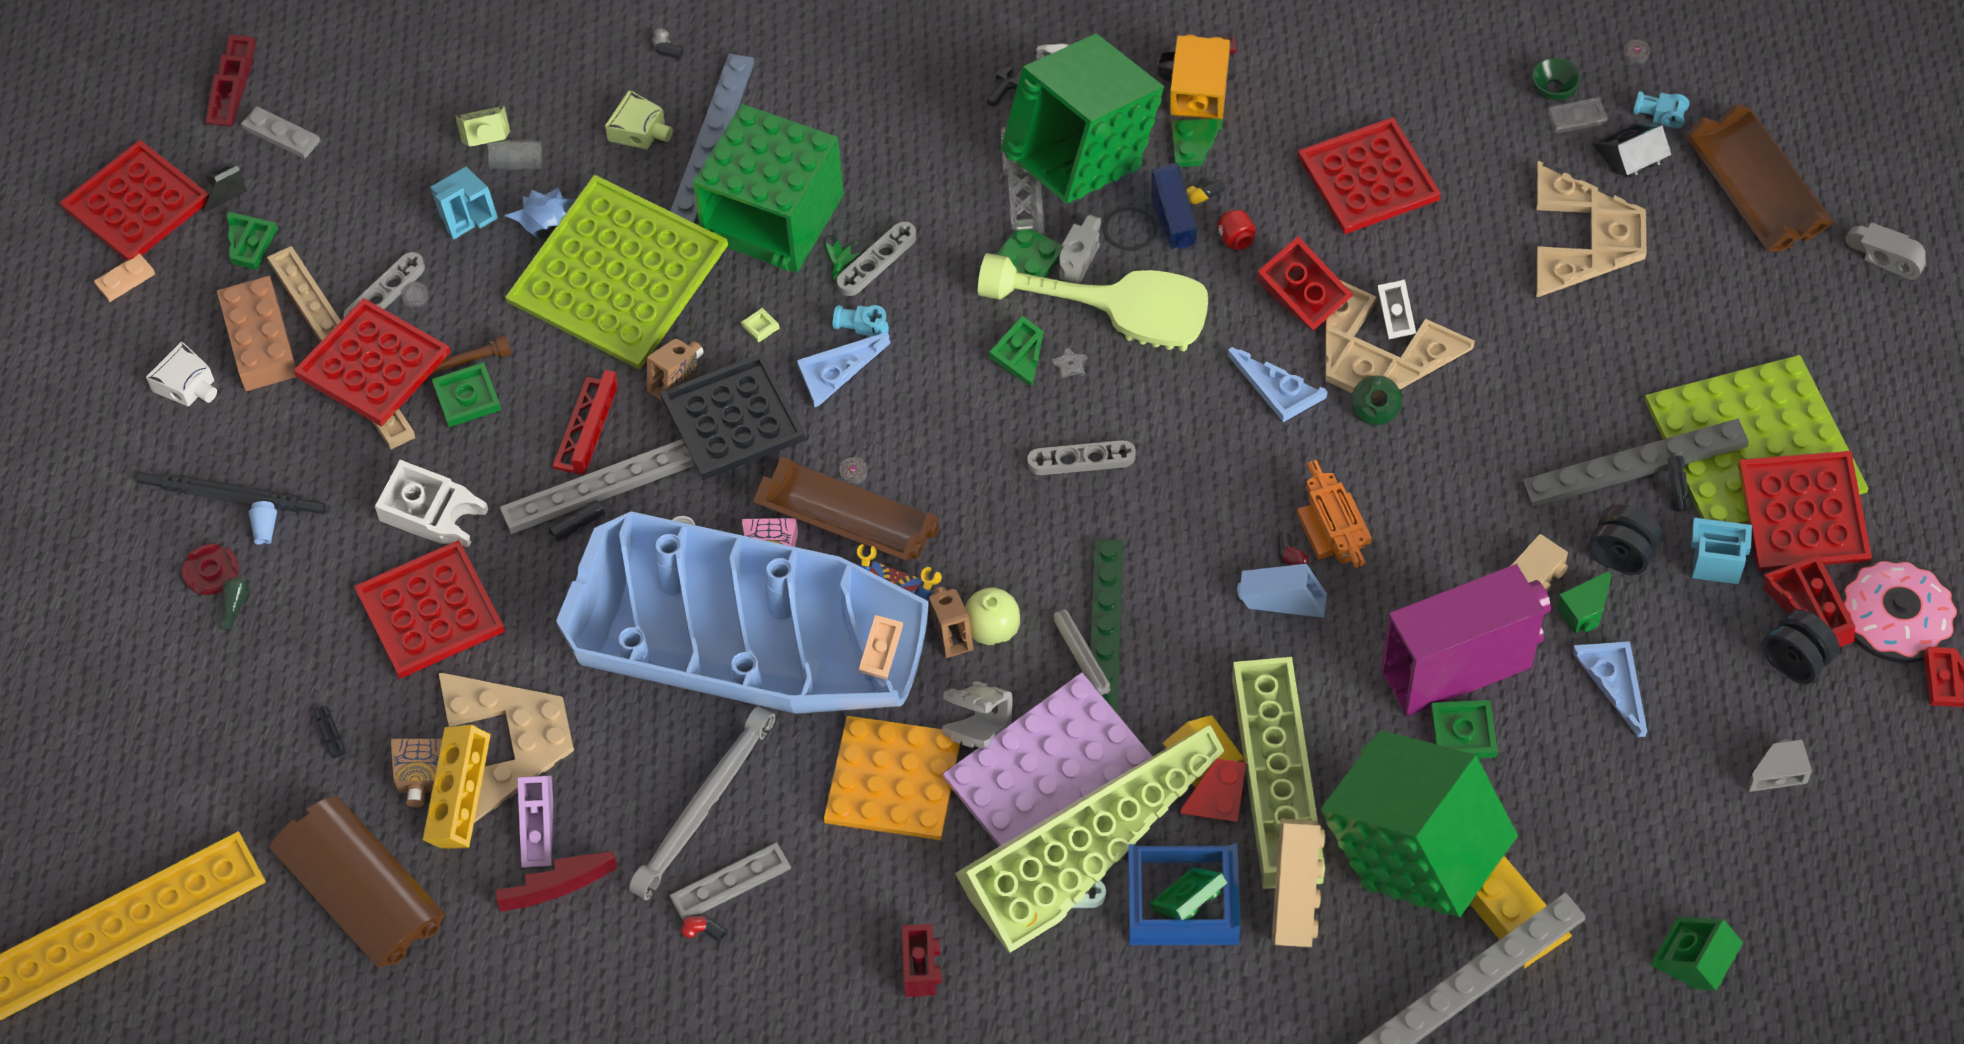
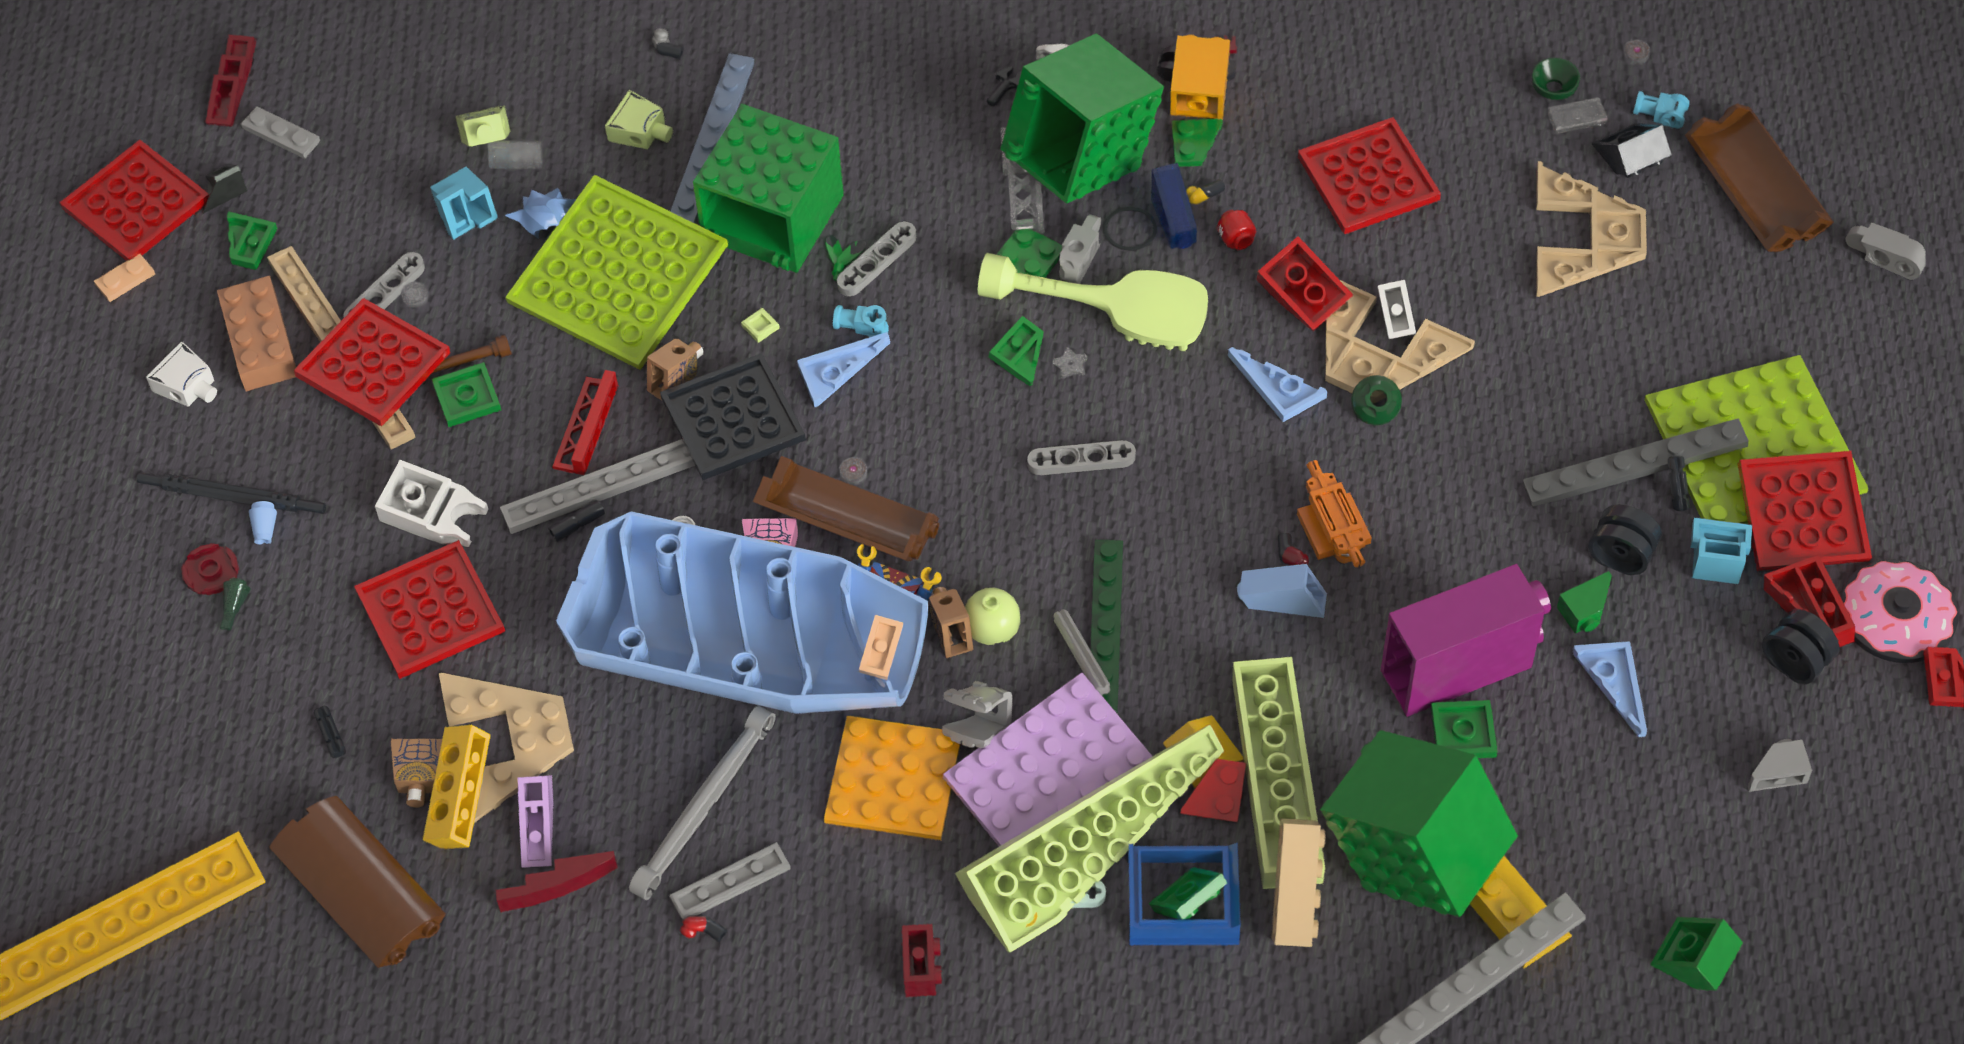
(1543, 561): tan brick -> none

